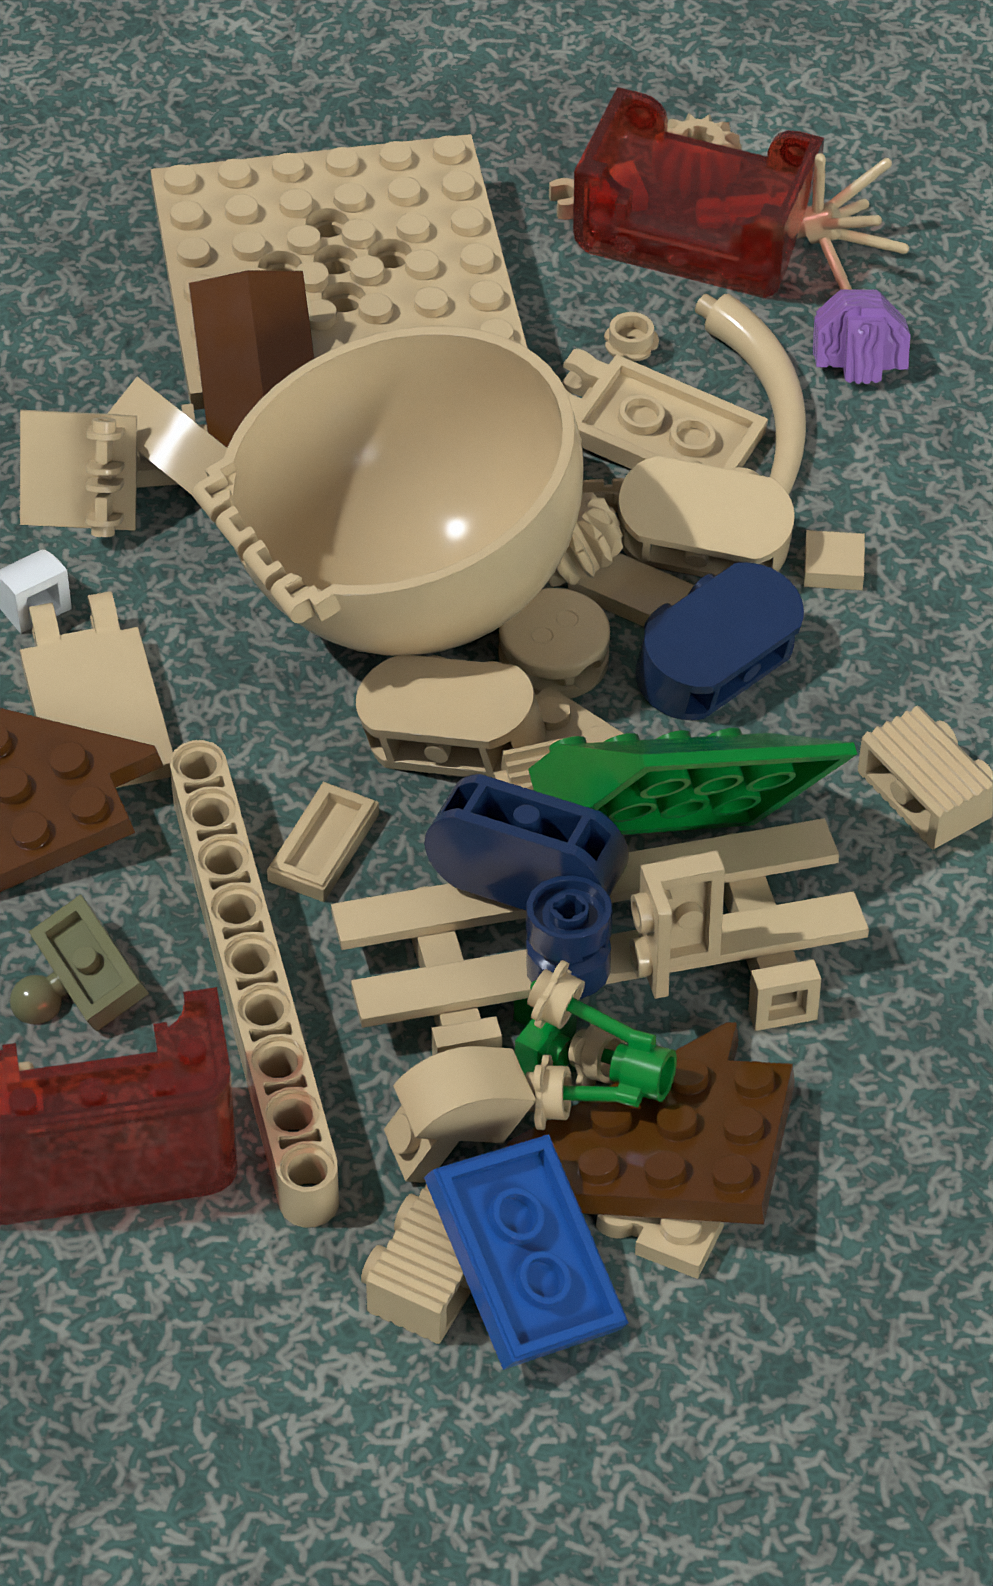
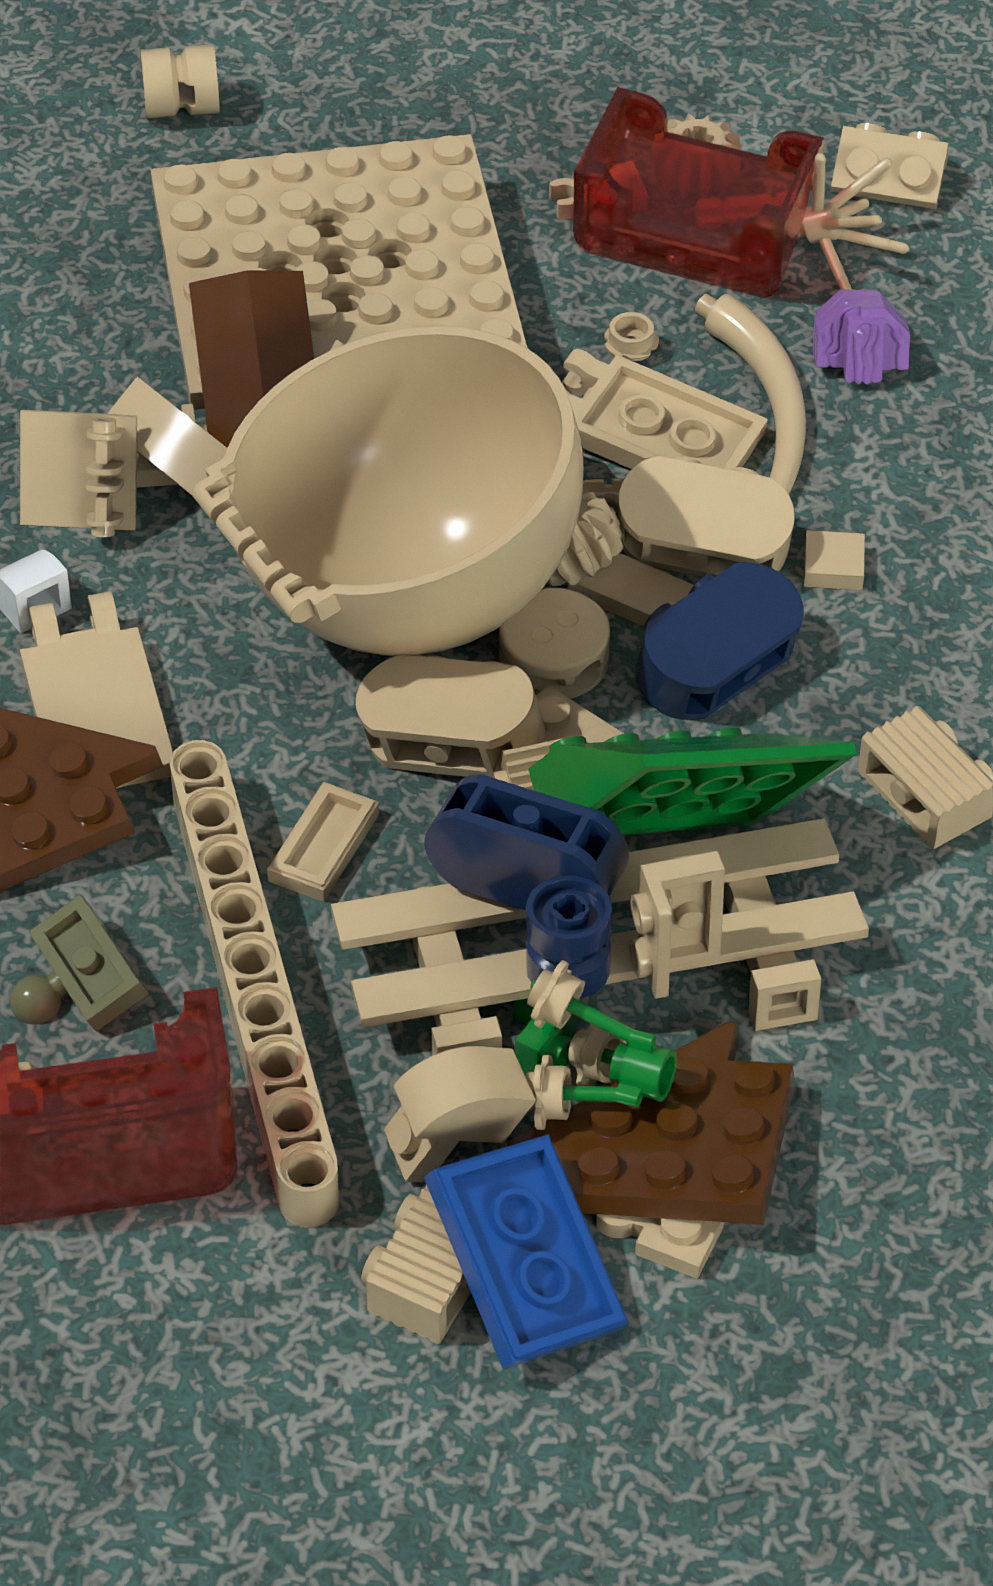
(180, 81): none -> tan wheel
(915, 168): none -> tan bracket

